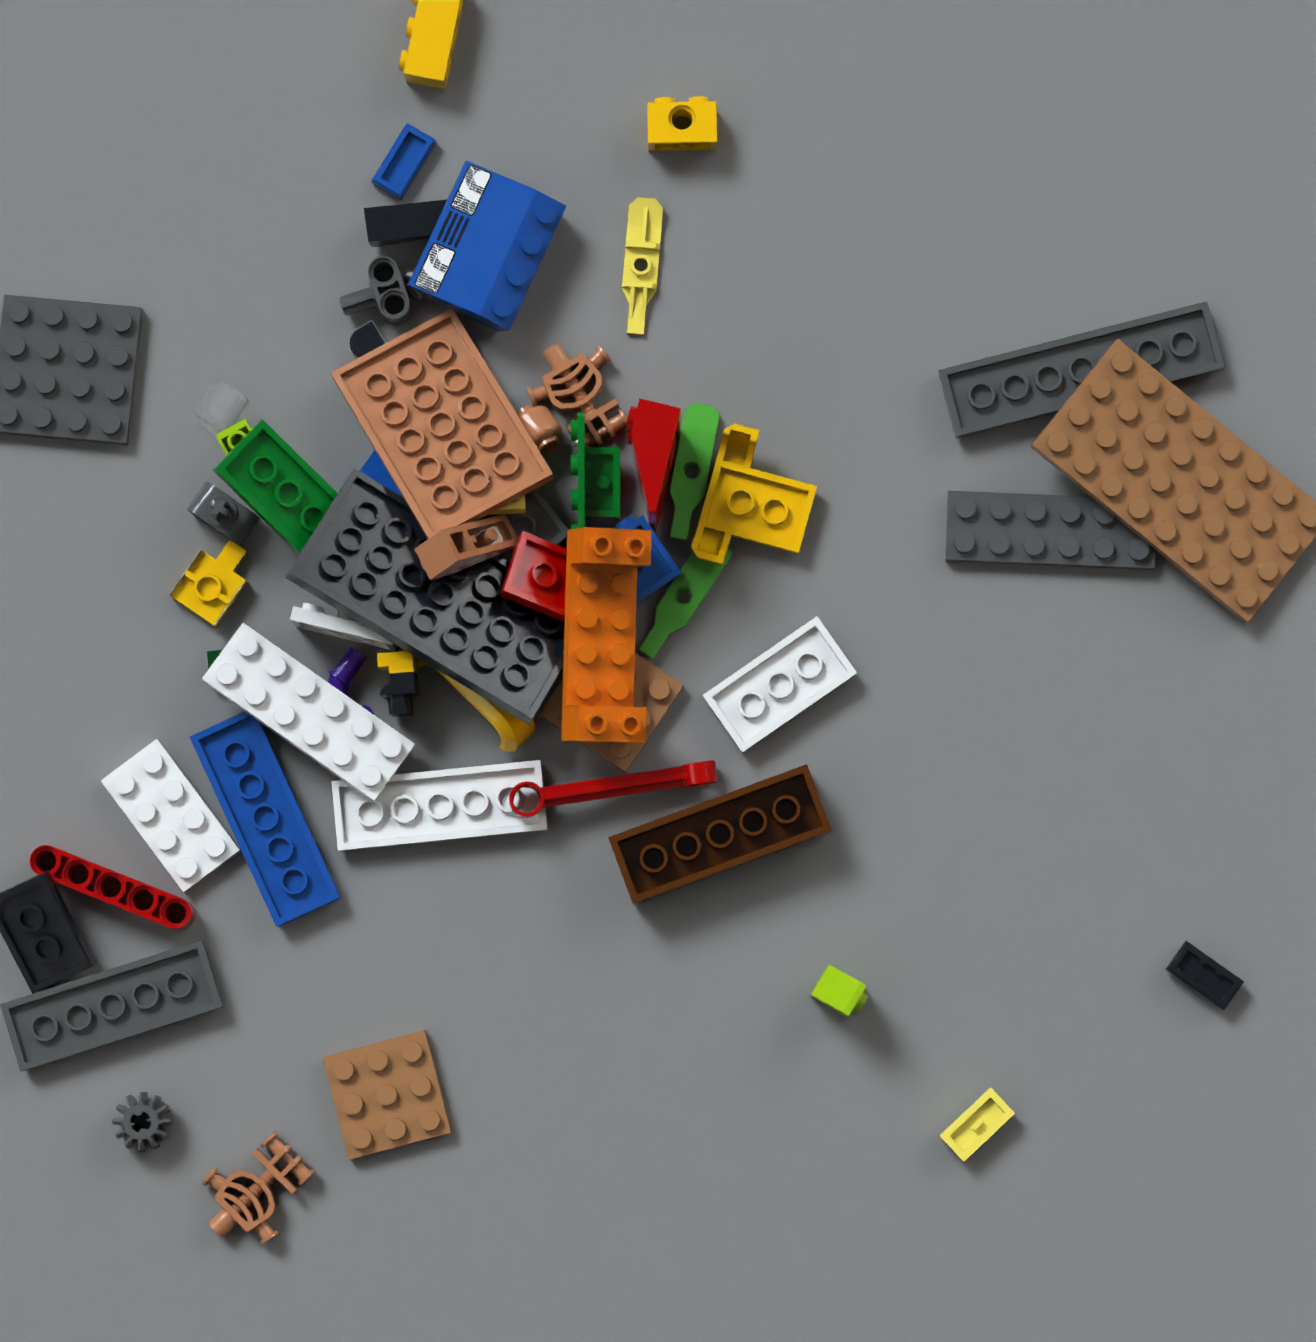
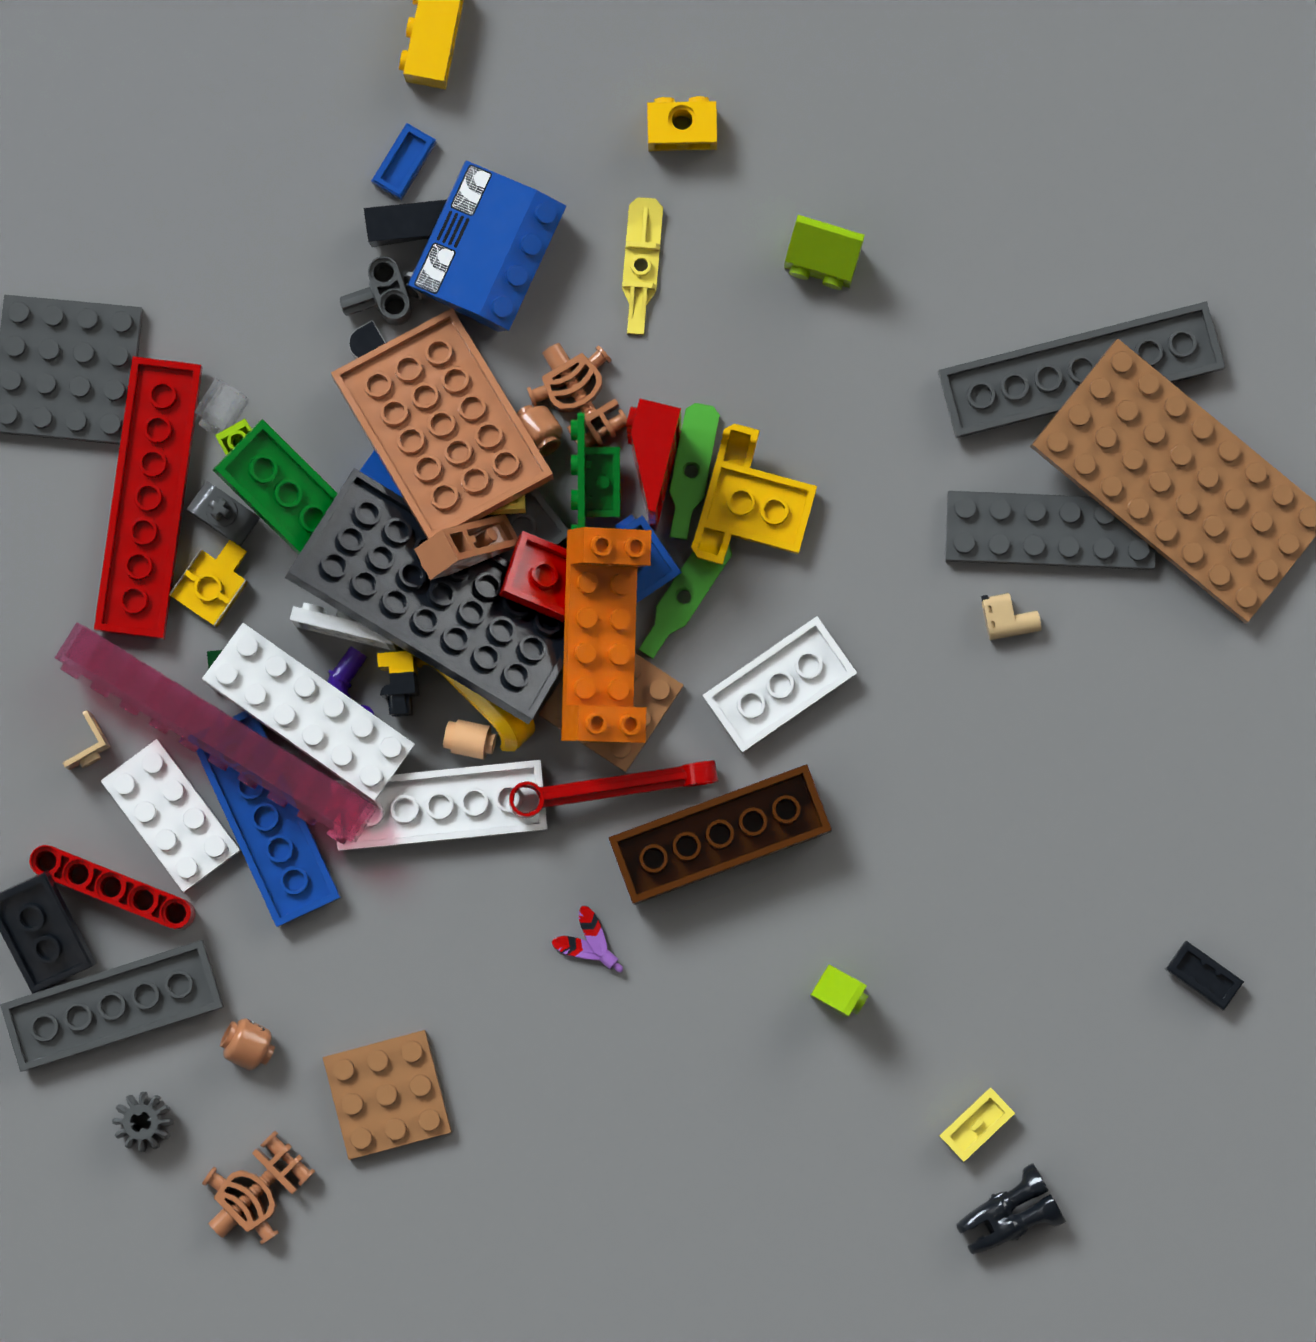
(92, 753): none -> tan bracket
(148, 498): none -> red plate
(216, 733): none -> clear pink brick
(247, 1044): none -> nougat head
(469, 739): none -> light nougat brick
(594, 948): none -> piece
(823, 252): none -> lime slope
(999, 1216): none -> black piece
(1001, 619): none -> tan piece

